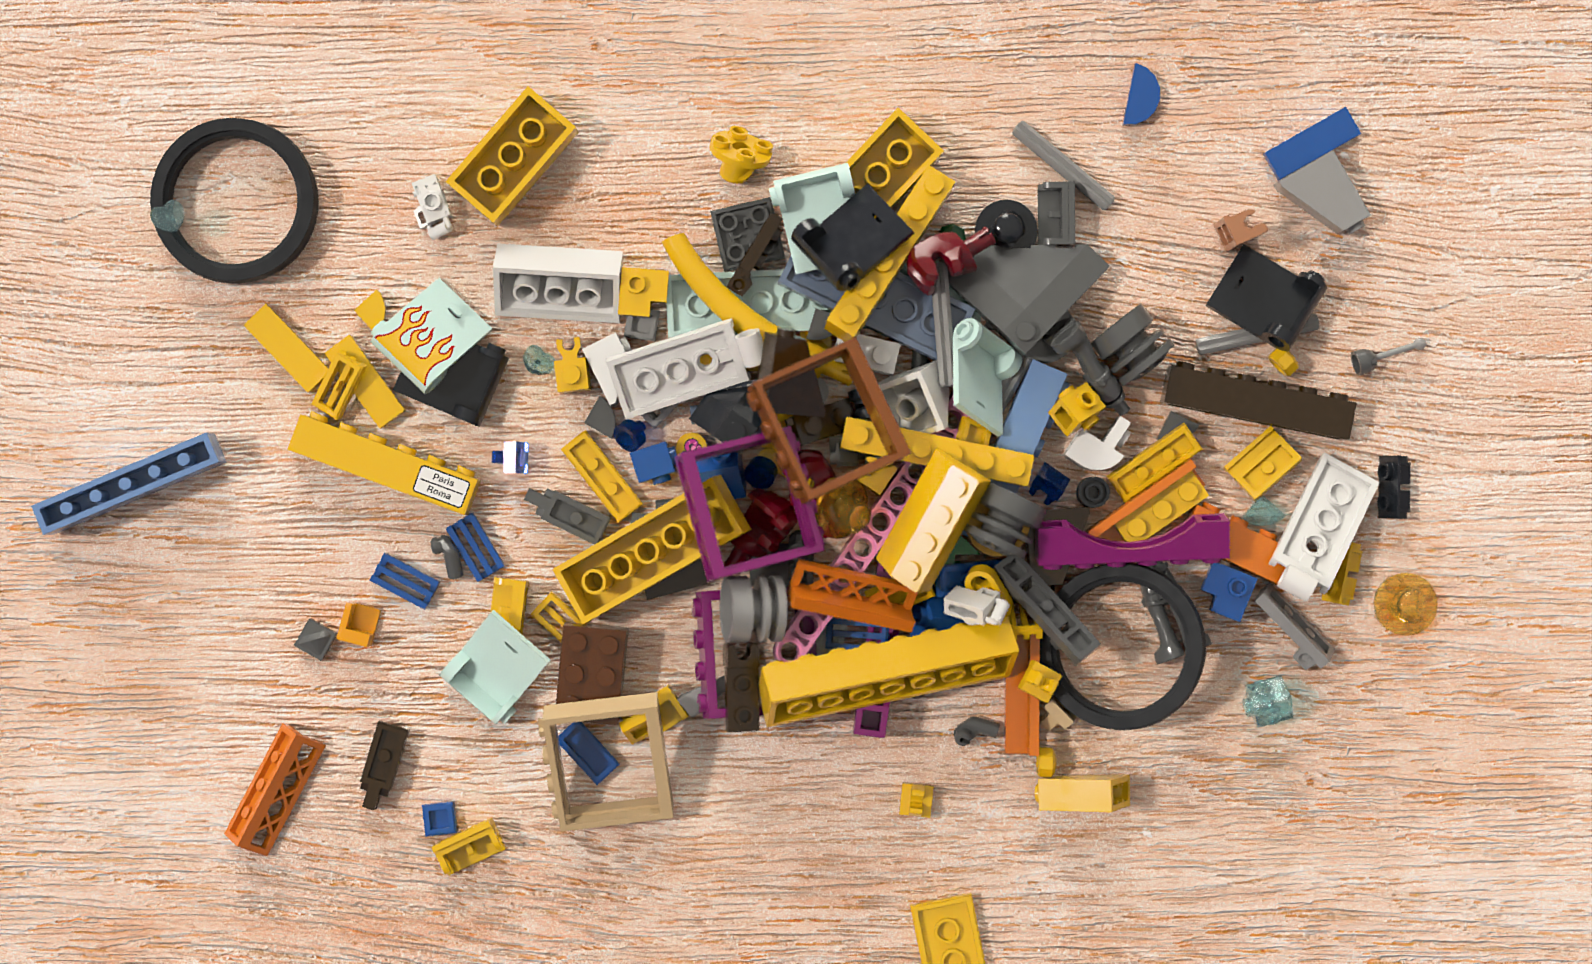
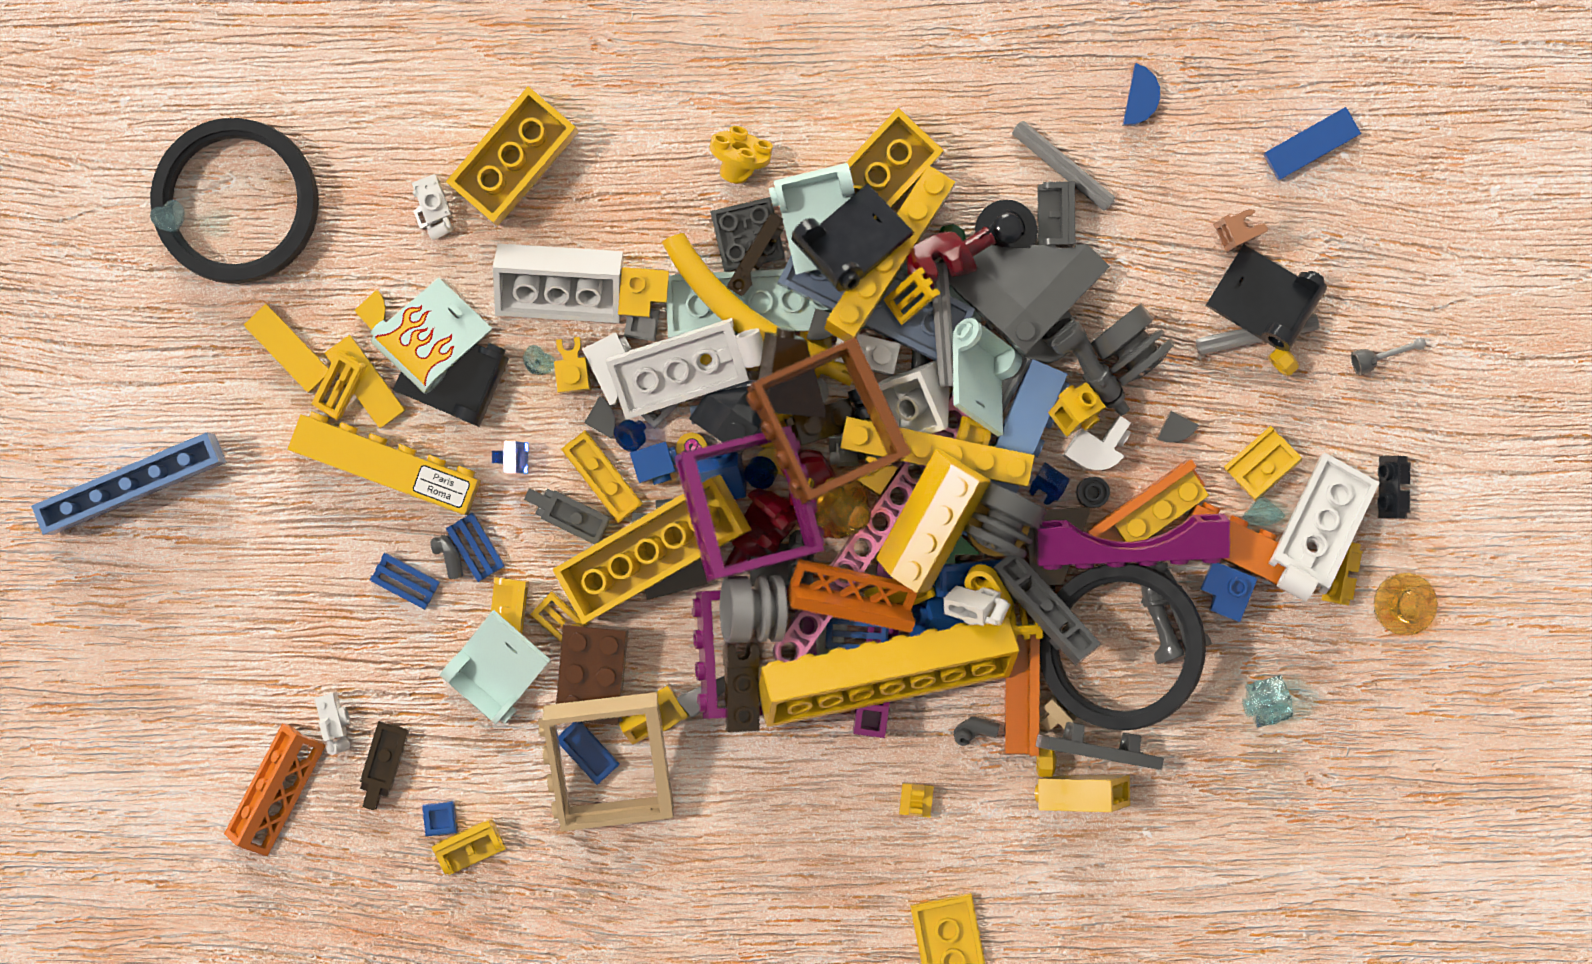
(315, 639): dark grey tile -> none
(333, 722): none -> white piece
(358, 624): light orange panel -> none
(923, 286): none -> yellow tile
(1039, 681): yellow tile -> none
(1073, 743): none -> dark grey hinge
(1154, 462): yellow tile -> none
(1258, 402): dark brown brick -> none
(1312, 645): light grey hinge -> none
(1326, 194): light grey slope -> none

